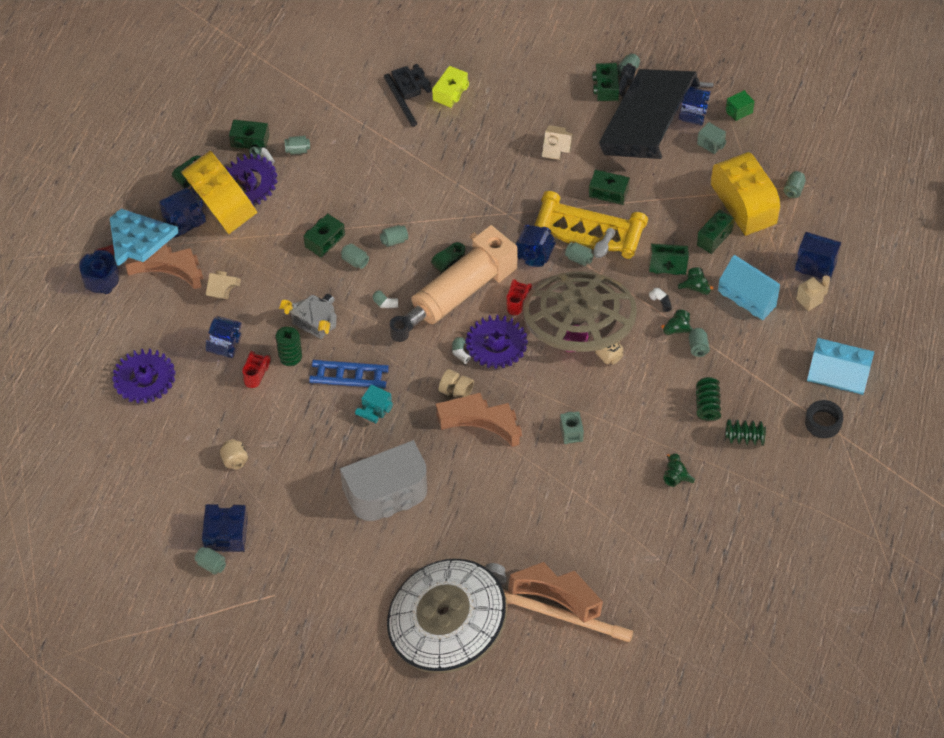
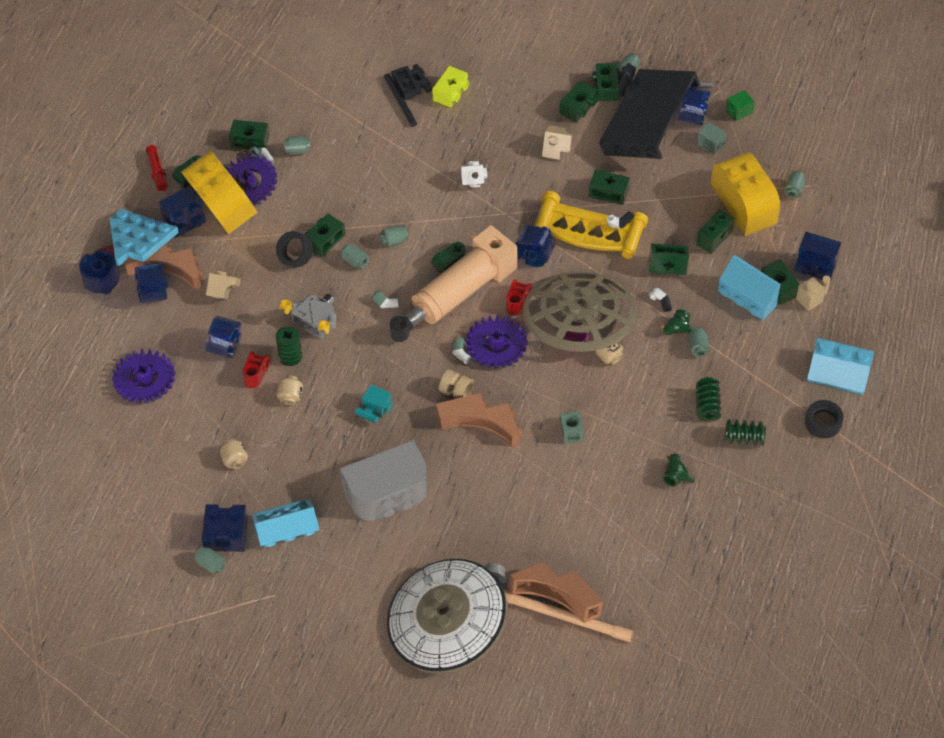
(150, 284): none -> clear blue brick
(158, 173): none -> red pin
(281, 249): none -> black tyre
(285, 522): none -> medium azure slope
(289, 390): none -> tan head
(341, 366): blue bar -> none
(467, 170): none -> white brick
(578, 101): none -> dark green brick
(579, 253): sand green brick -> none
(601, 247): light grey piece -> none
(620, 222): none -> arm
(696, 281): dark green animal -> none
(781, 274): none -> dark green brick

